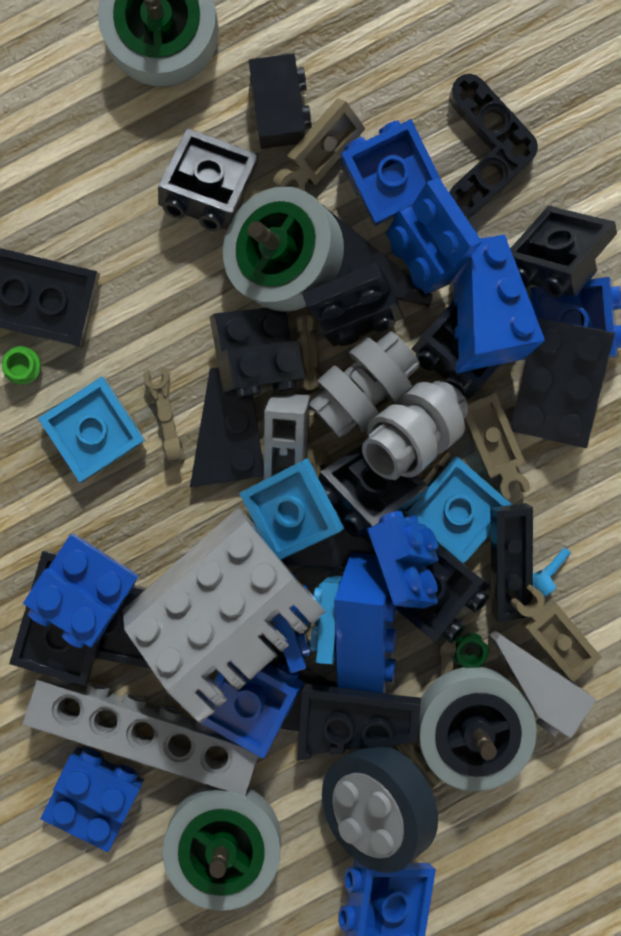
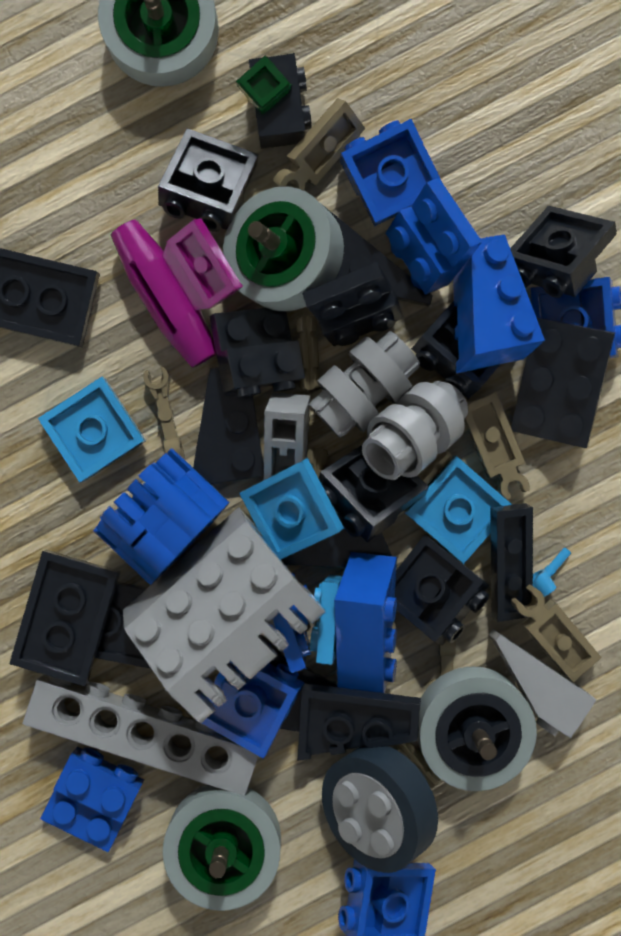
(21, 365): bright green plate -> none
(80, 592): blue plate -> none
(161, 516): none -> blue piece
(178, 282): none -> magenta plate
(263, 85): none -> dark green tile
(403, 553): blue plate -> none
(479, 654): dark green plate -> none
(501, 153): black beam -> none

